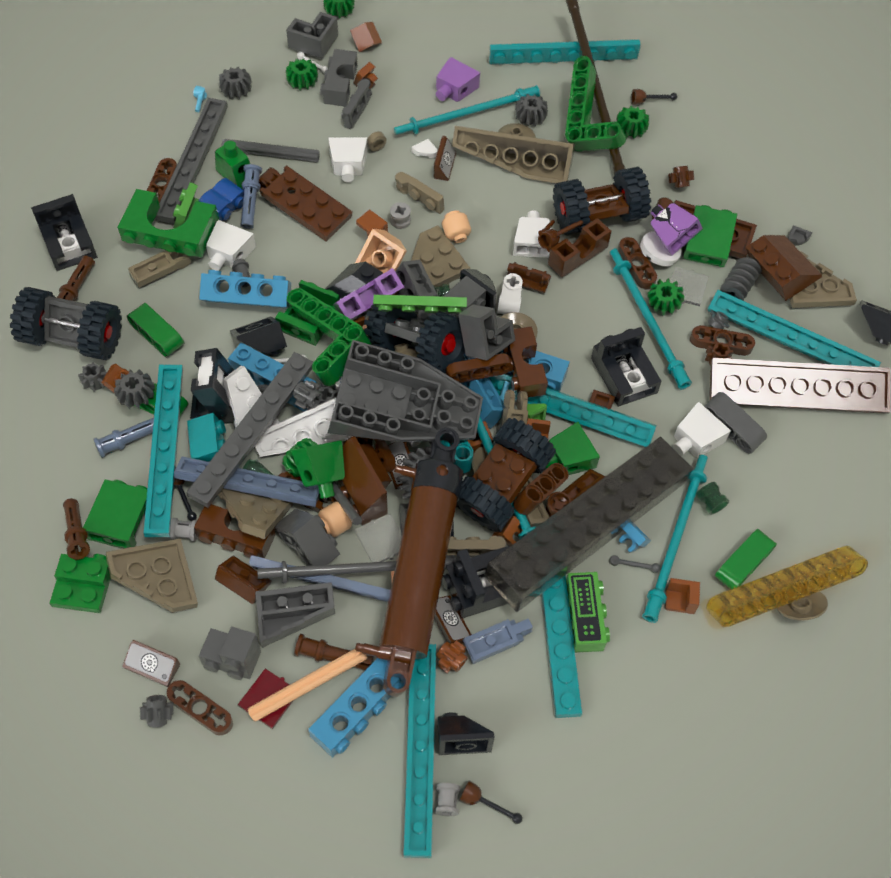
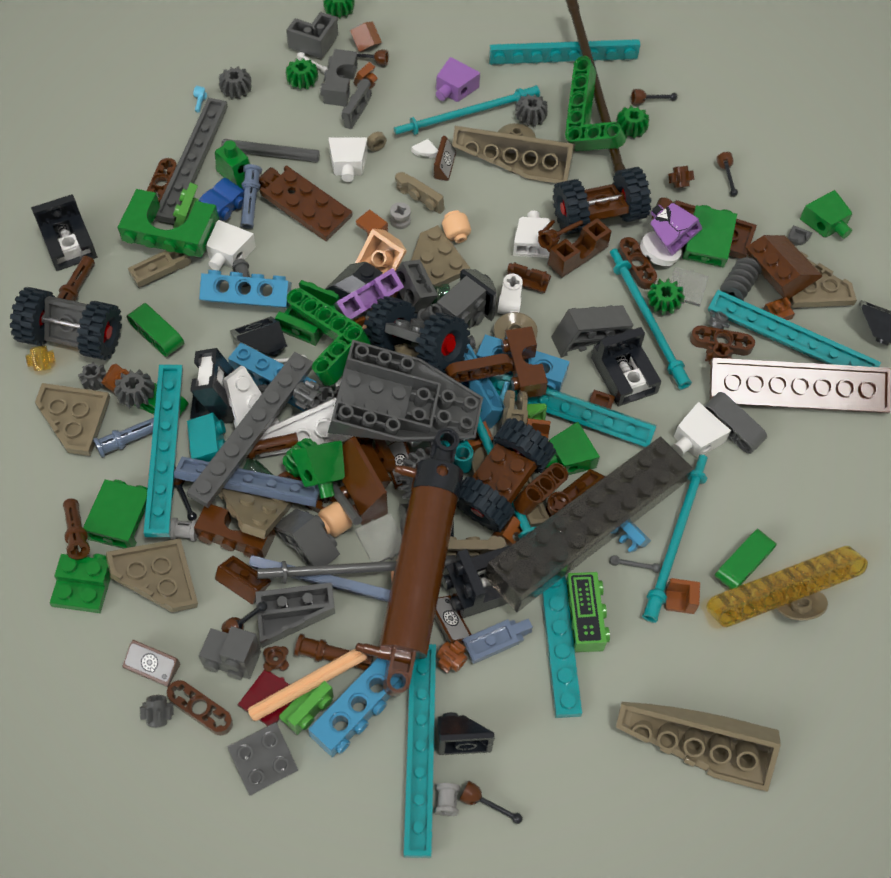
(40, 358): none -> clear yellow gear
(73, 415): none -> dark tan plate
(239, 623): none -> hinge
(262, 758): none -> dark grey hinge
(272, 652): none -> reddish brown plate
(273, 444): none -> reddish brown pin
(301, 711): none -> bright green bracket
(381, 57): none -> reddish brown hinge
(430, 304): bright green wing -> none
(484, 332): dark grey brick -> none
(589, 326): none -> dark grey wedge
(712, 498): clear green wheel -> none
(715, 743): none -> dark tan wedge
(725, 161): none -> hinge
(780, 308): none -> dark orange tile
(828, 215): none -> green torso

